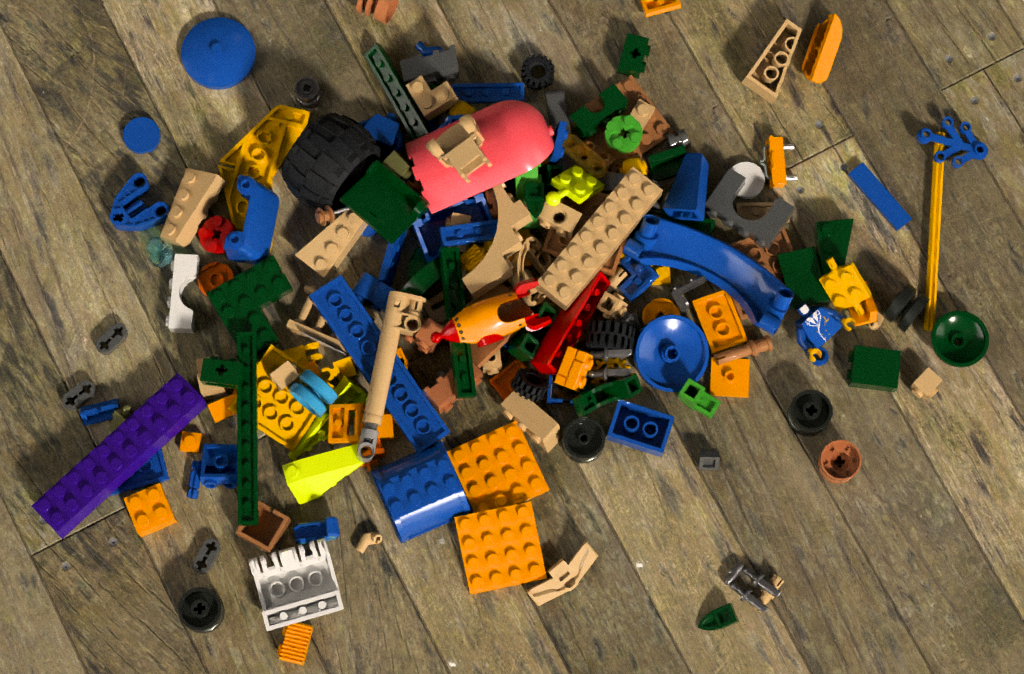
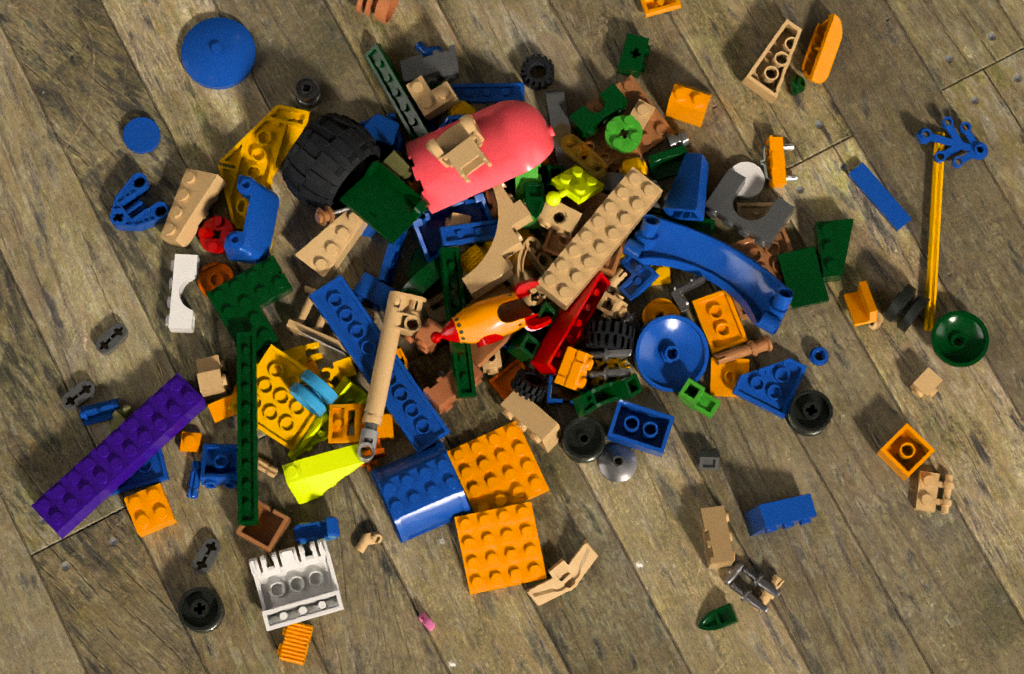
(160, 252): clear light blue hair -> none
(231, 379): dark green brick -> none
(265, 467): none -> tan axle
(284, 375): tan brick -> none
(426, 621): none -> bright pink tile
(560, 134): blue plate -> none
(616, 472): none -> flat silver dish
(688, 104): none -> light orange slope
(716, 537): none -> tan wedge
(771, 386): none -> blue plate
(780, 514): none -> blue wedge
(796, 84): none -> dark green plate
(817, 326): blue torso -> none
(845, 286): yellow plate -> none
(846, 453): nougat wheel -> none
(873, 368): dark green brick -> none
(905, 451): none -> light orange brick
(927, 492): none -> tan plate

